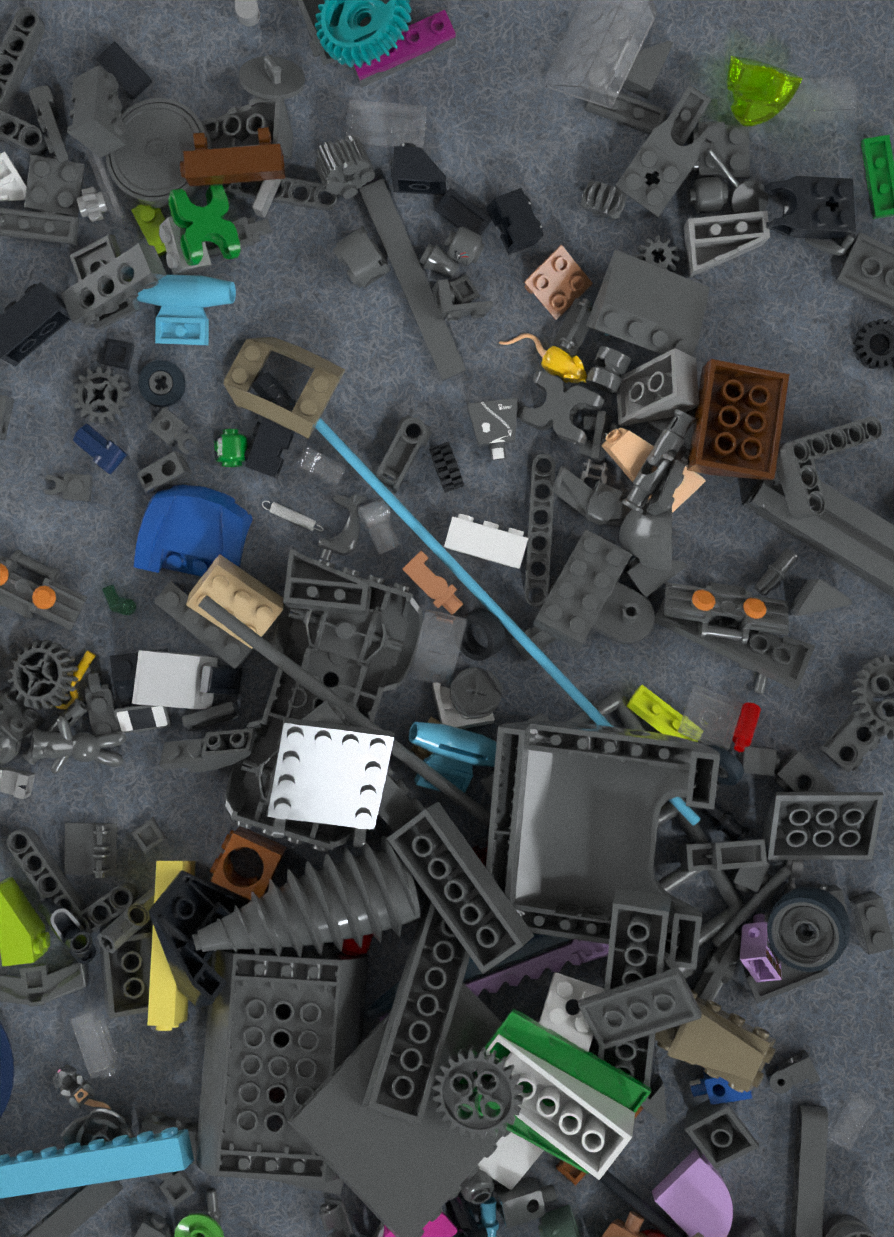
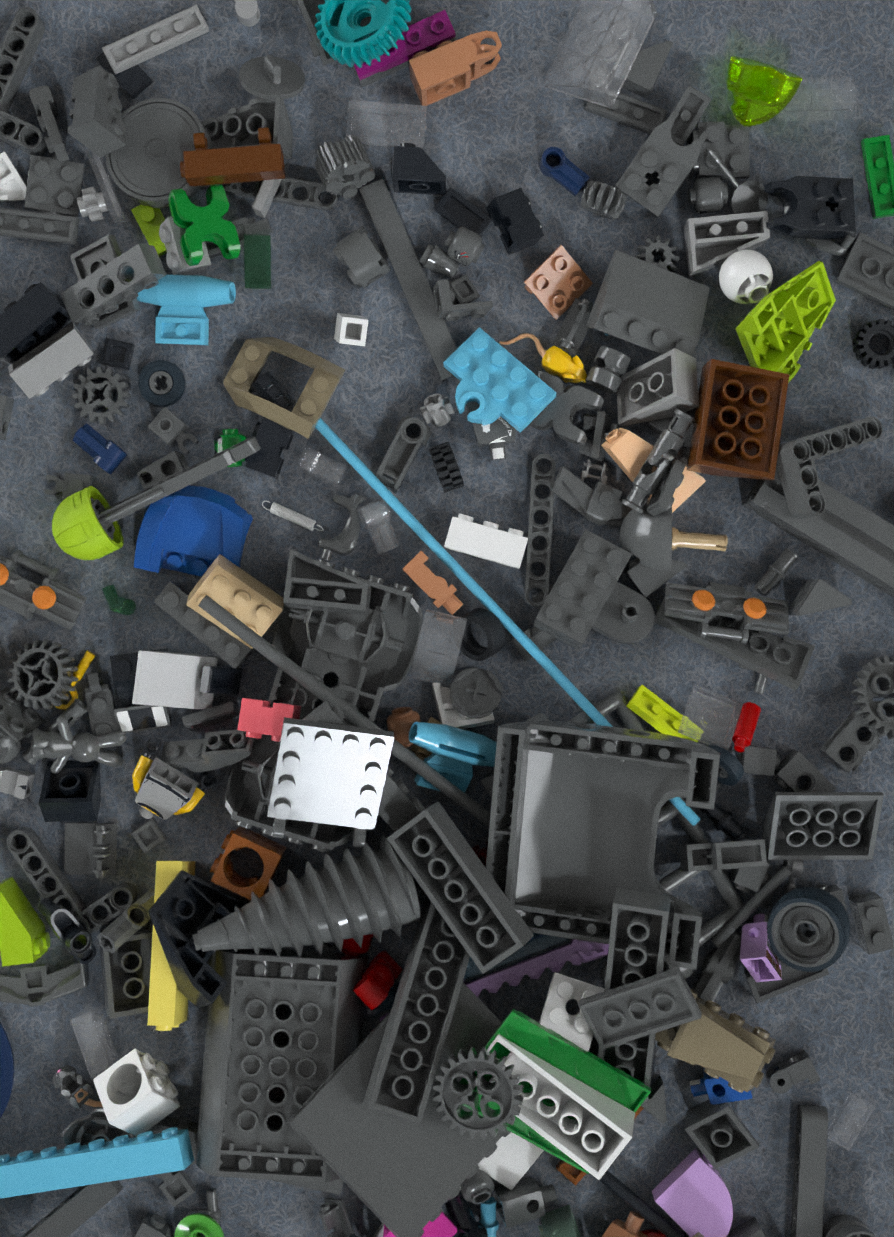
(51, 361): none -> light grey brick
(71, 793): none -> black slope
(88, 525): none -> piece
(136, 1092): none -> white brick
(155, 39): none -> light grey tile
(163, 788): none -> light grey torso
(257, 261): none -> clear green tile
(259, 718): none -> coral brick
(351, 329): none -> white brick
(377, 980): none -> red piece
(401, 722): none -> nougat head
(437, 410): none -> light grey gear
(452, 66): none -> nougat brick
(496, 383): none -> medium azure plate
(566, 172): none -> dark blue piece
(698, 540): none -> tan pin
(746, 277): none -> white brick
(785, 319): none -> lime wedge

